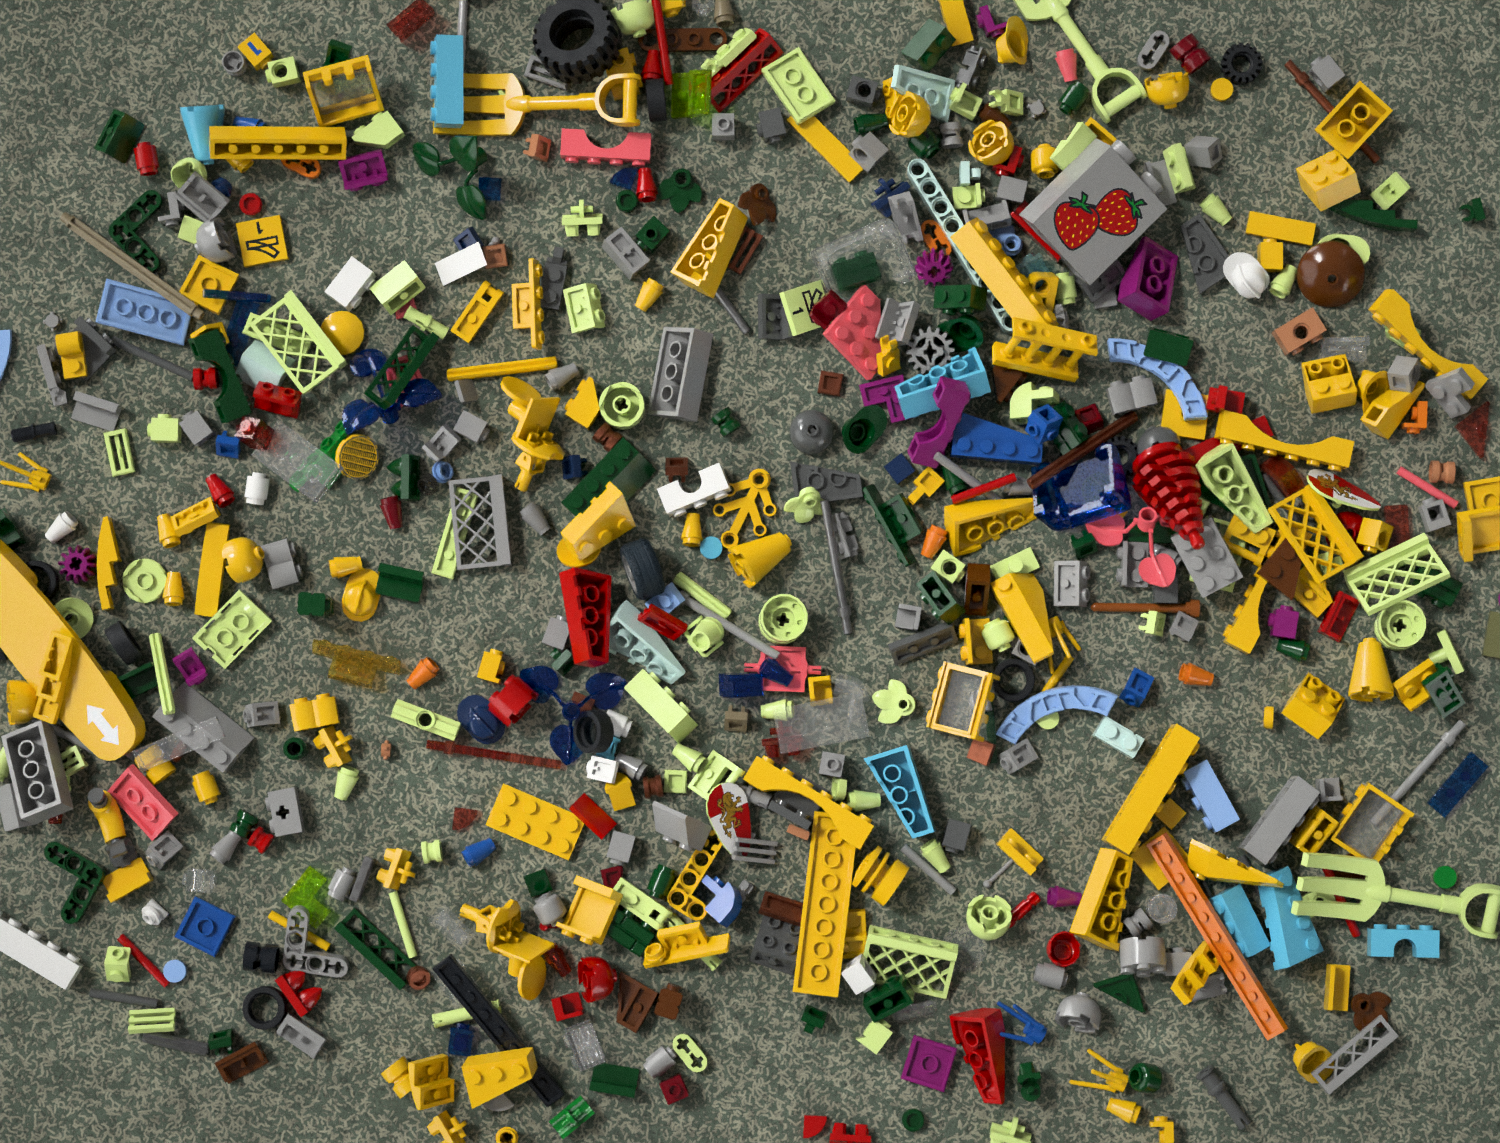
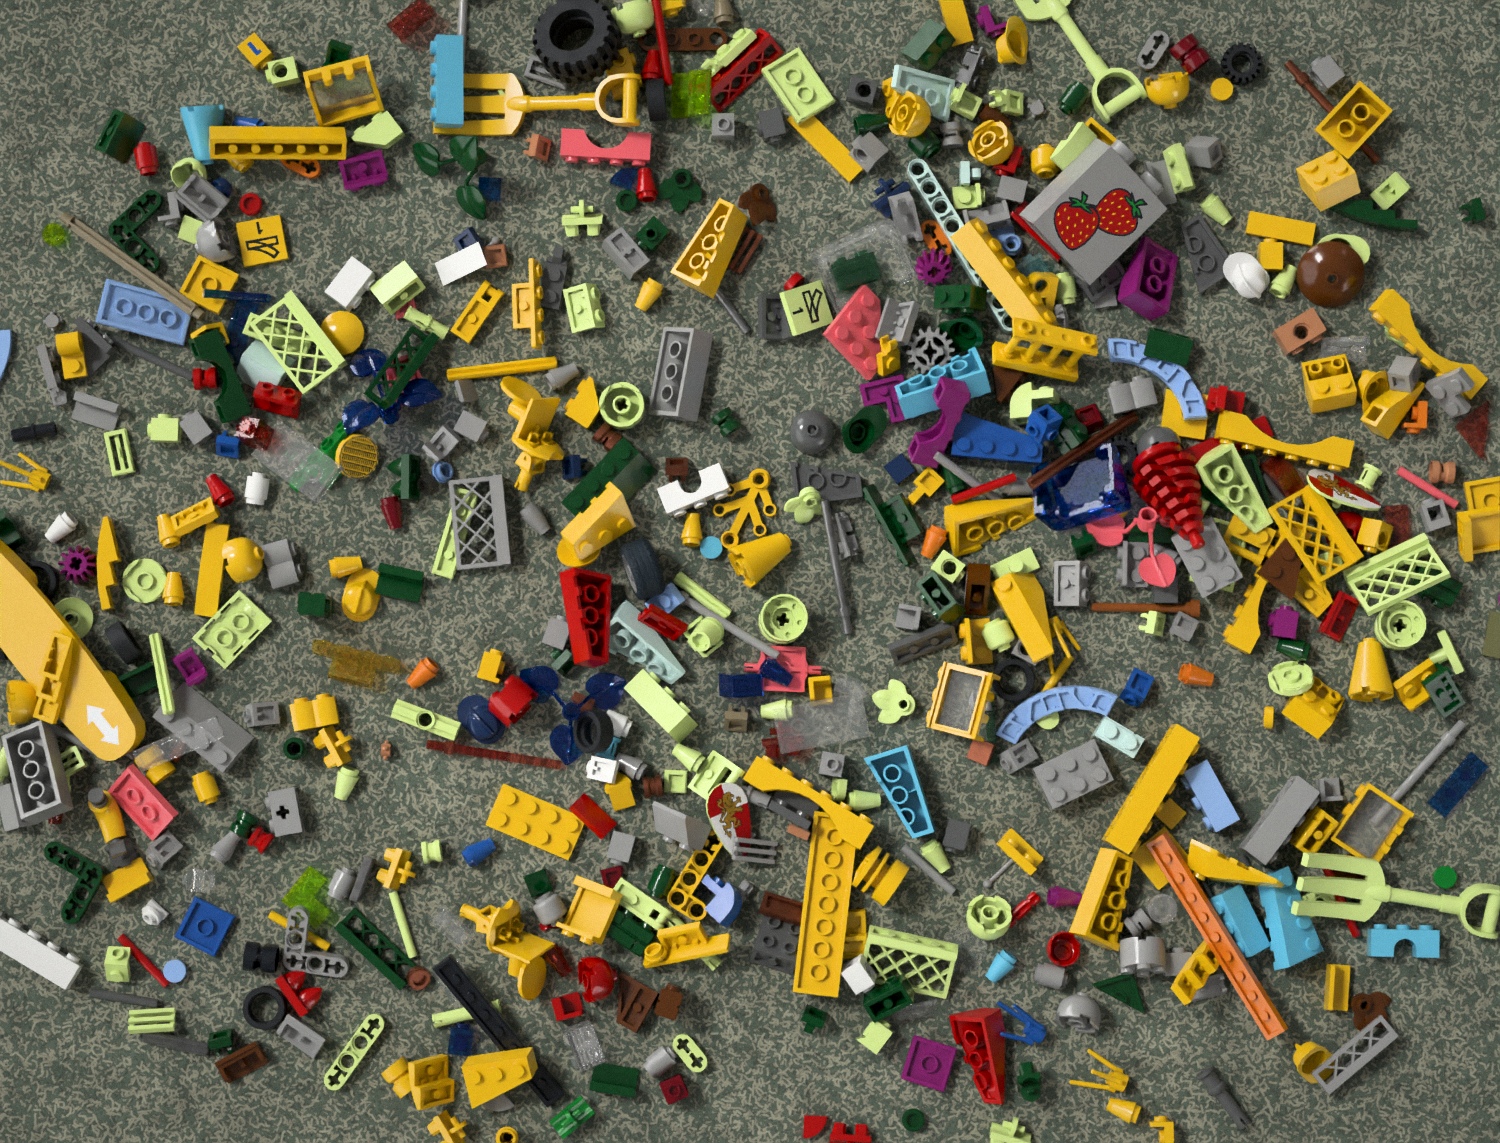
(53, 234): none -> clear neon green tile
(232, 59): light grey wheel -> none
(356, 1053): none -> yellowish green beam
(463, 817): clear red tile -> none
(794, 281): none -> red tile
(827, 309): dark red bracket -> none
(830, 383): copper tile -> none
(1001, 965): none -> medium azure cone
(1067, 64): coral cone -> none
(1072, 774): none -> light grey brick
(1145, 1077): dark green head -> none
(1290, 678): none -> yellowish green tile
(1368, 477): none -> yellowish green bush

